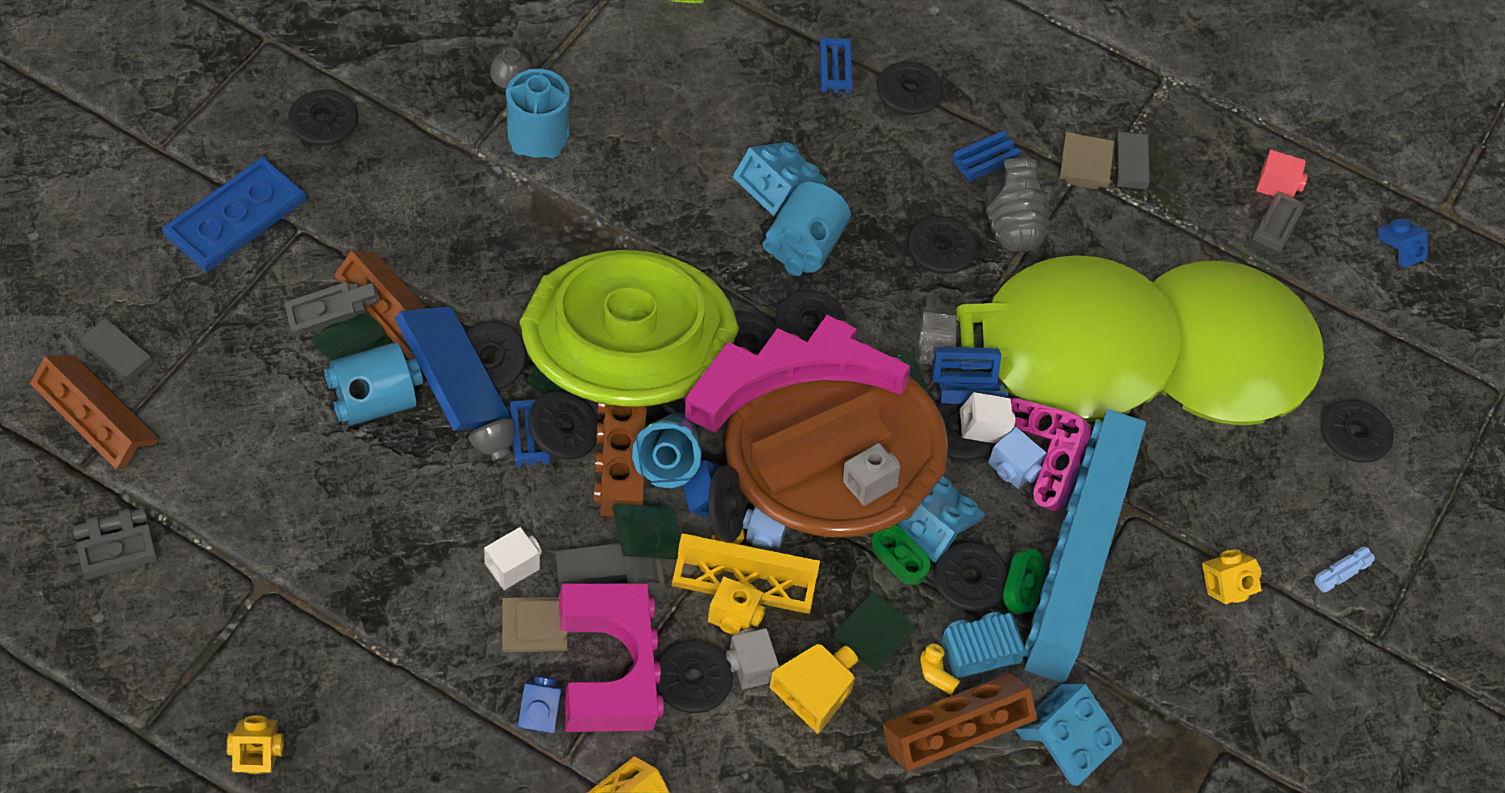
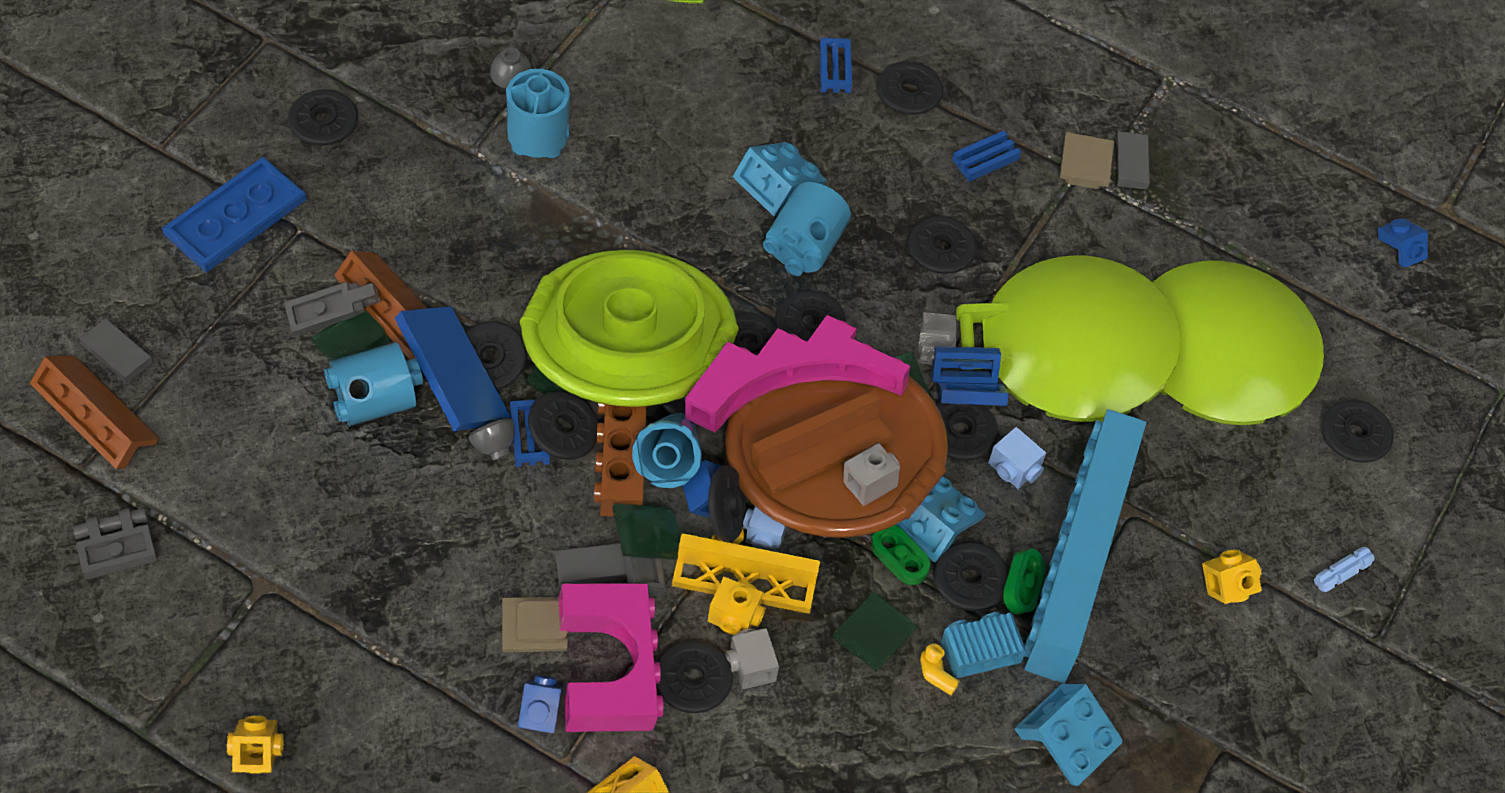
(513, 558): white brick -> none
(815, 683): yellow torso -> none
(959, 721): dark orange brick -> none
(986, 418): white brick -> none
(1019, 209): dark grey hair -> none
(1060, 444): dark pink beam -> none
(1279, 222): dark grey tile -> none
(1282, 174): coral brick -> none

